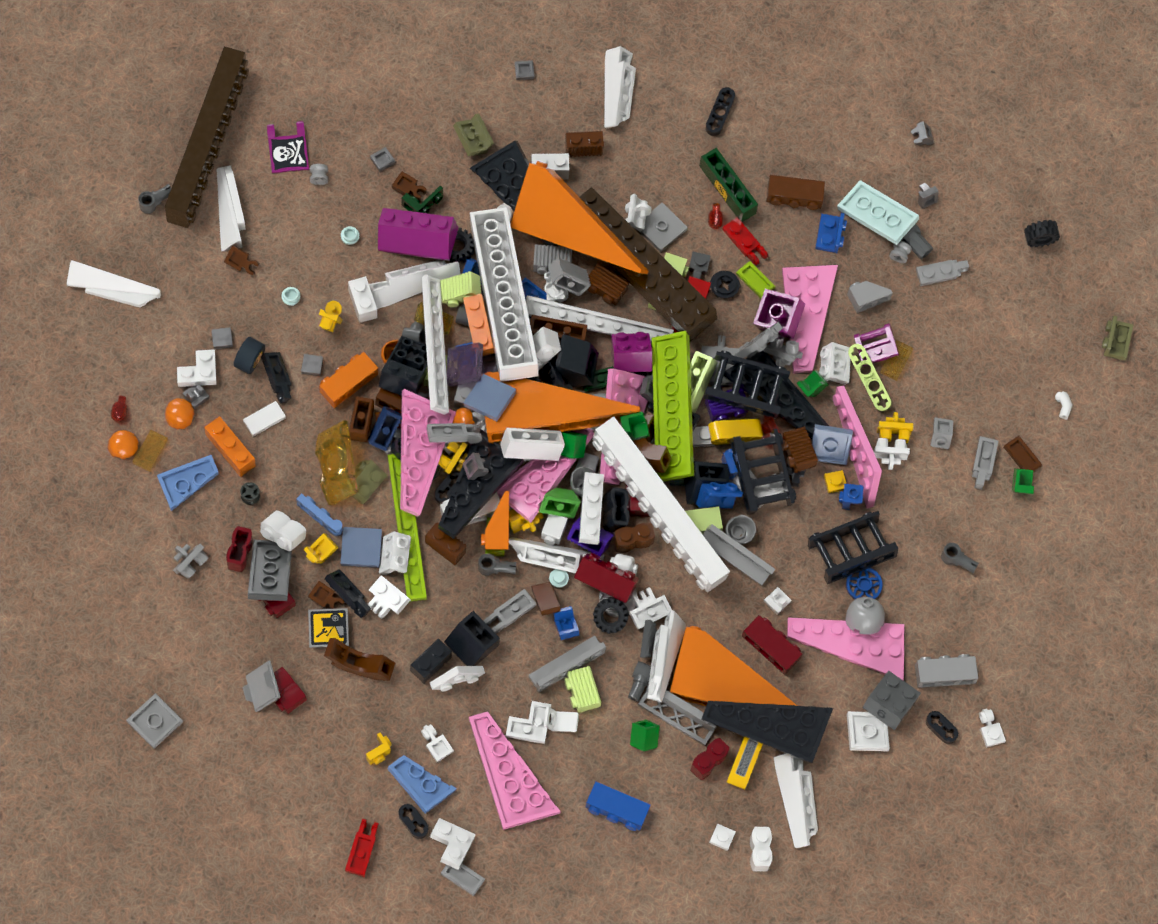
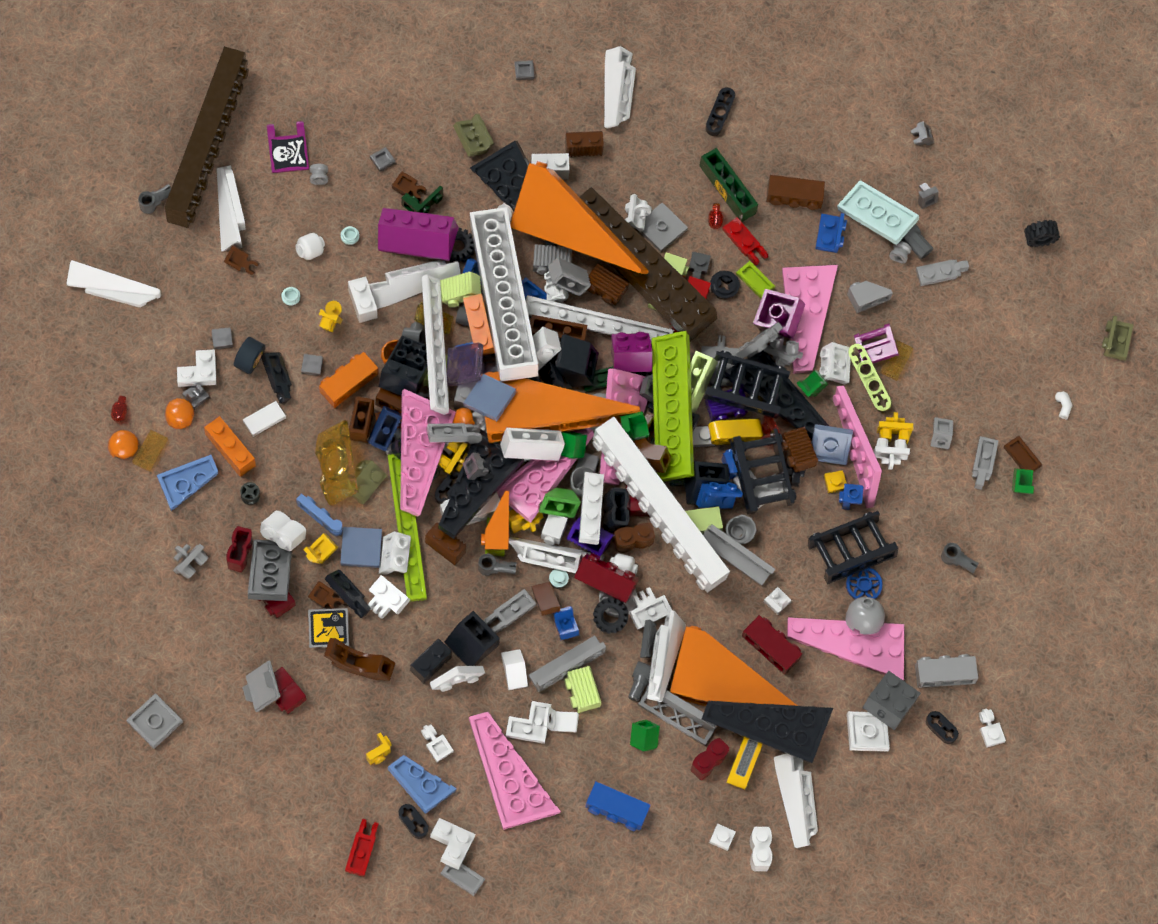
(310, 246): none -> white head
(514, 669): none -> white slope

